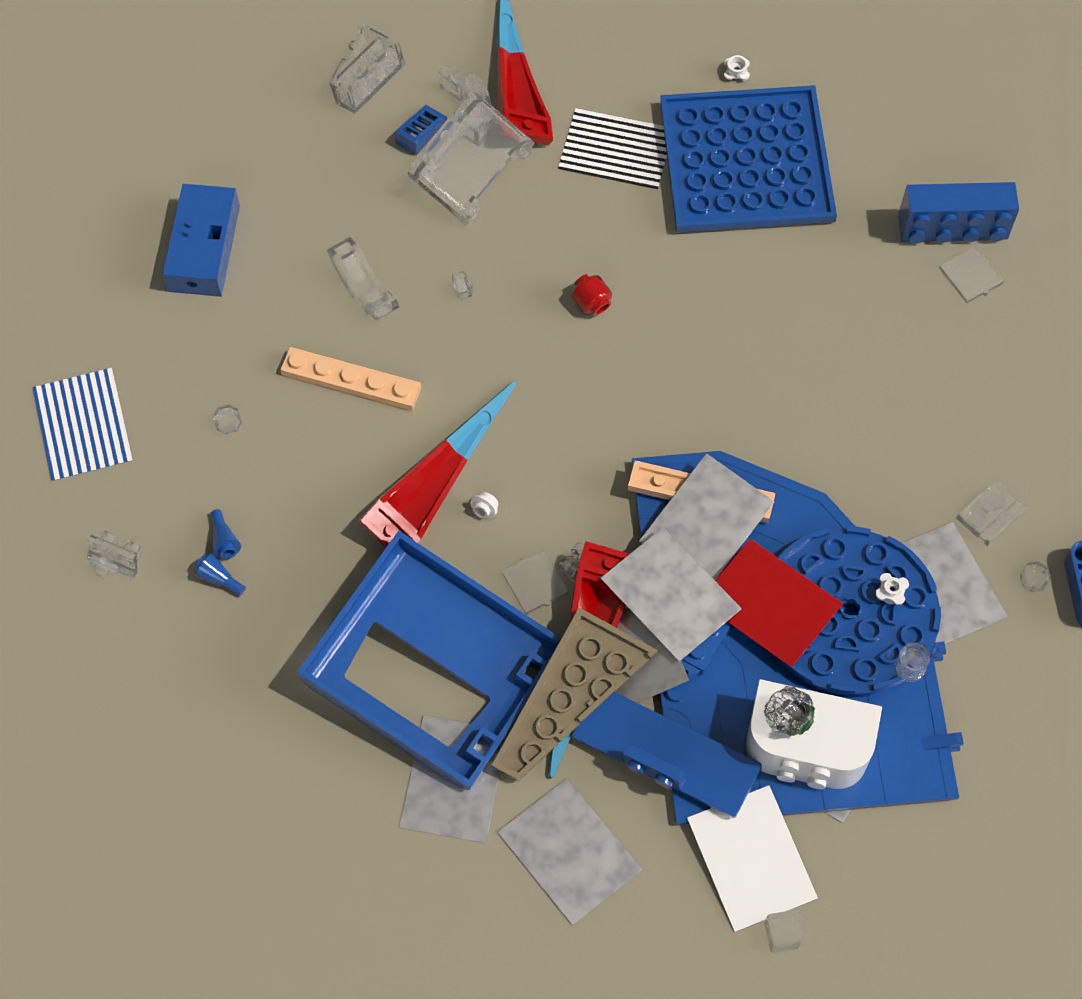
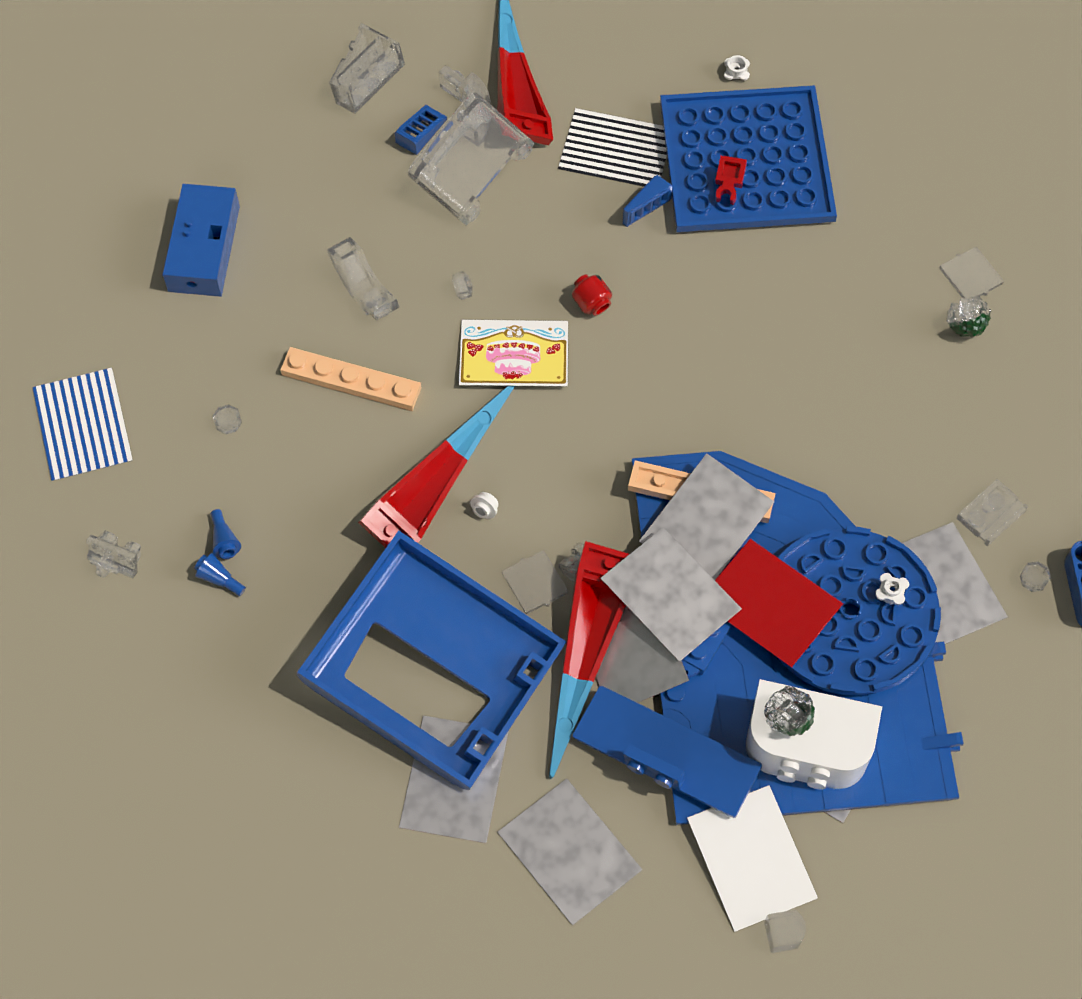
(514, 353): none -> sticker
(579, 677): dark tan wing -> none
(652, 196): none -> blue slope
(730, 175): none -> red plate
(914, 655): clear wheel -> none
(958, 212): blue brick -> none
(969, 316): none -> clear piece

